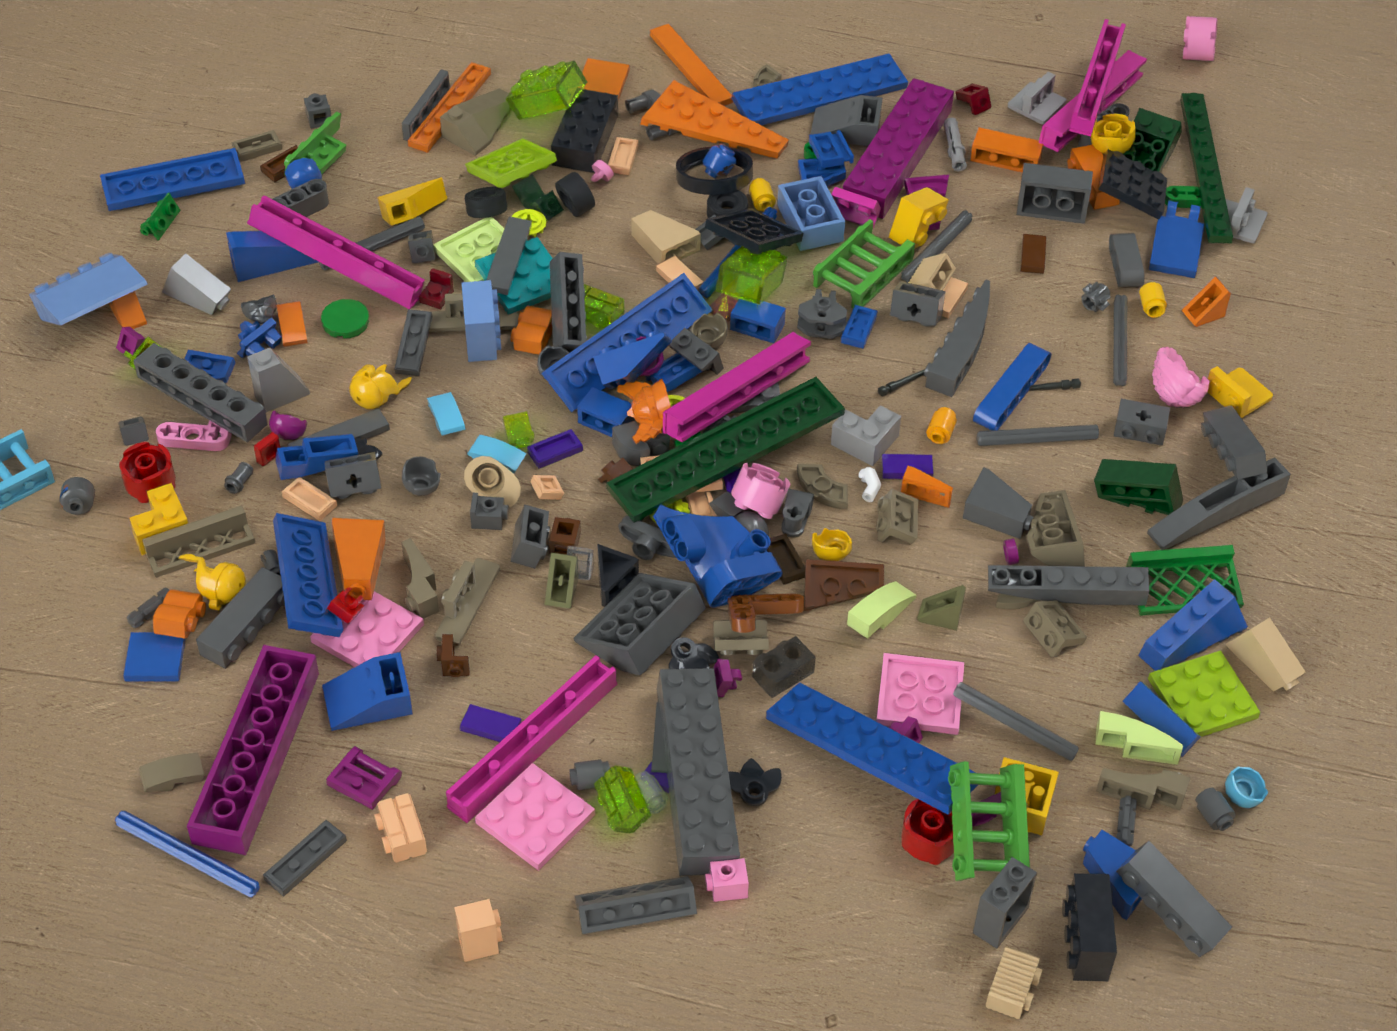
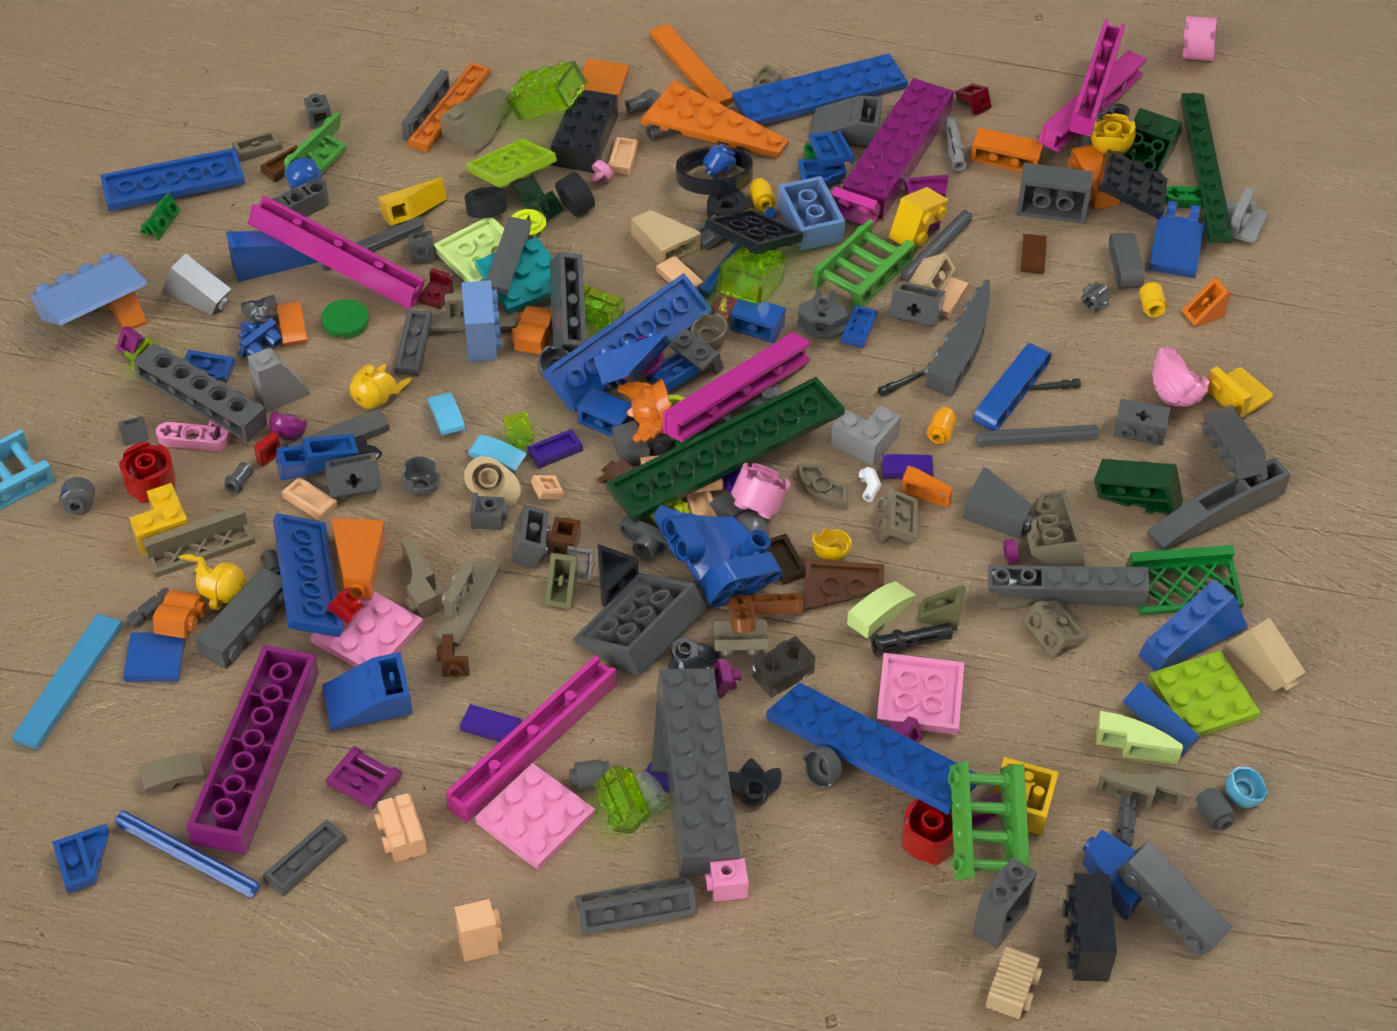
(67, 682): none -> dark azure tile
(81, 857): none -> blue wing
(796, 512): dark grey piece -> none
(822, 766): none -> dark grey hair
(900, 640): none -> black pin
(1016, 721): dark grey axle -> none
(1038, 100): light grey bracket -> none
(1120, 340): dark grey axle -> none

